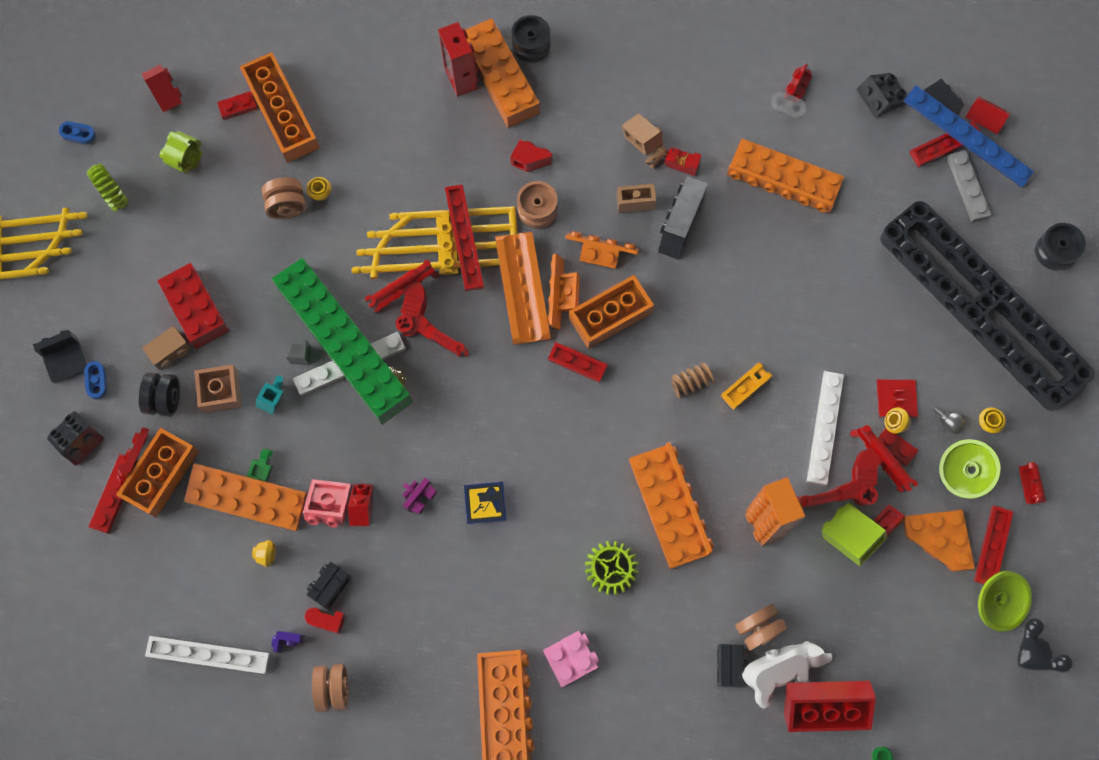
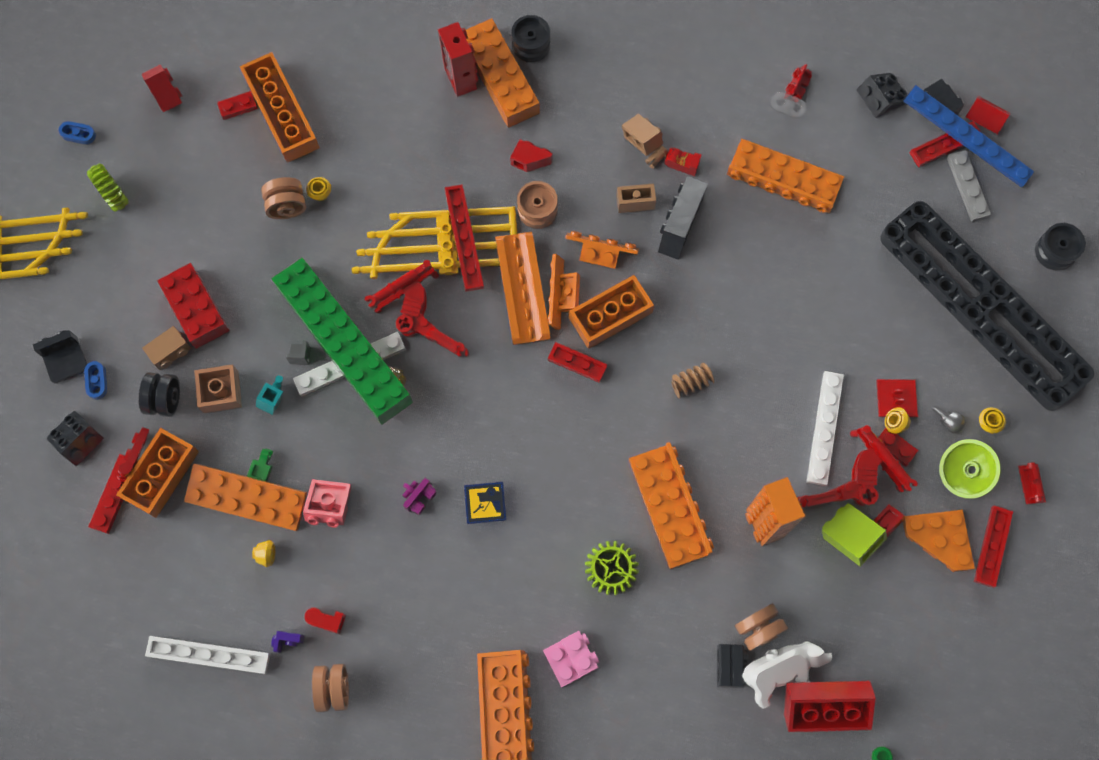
(181, 152): lime brick -> none
(328, 585): black brick -> none
(360, 505): red slope -> none
(746, 386): light orange plate -> none
(1004, 601): lime dish -> none
(1036, 652): black head -> none

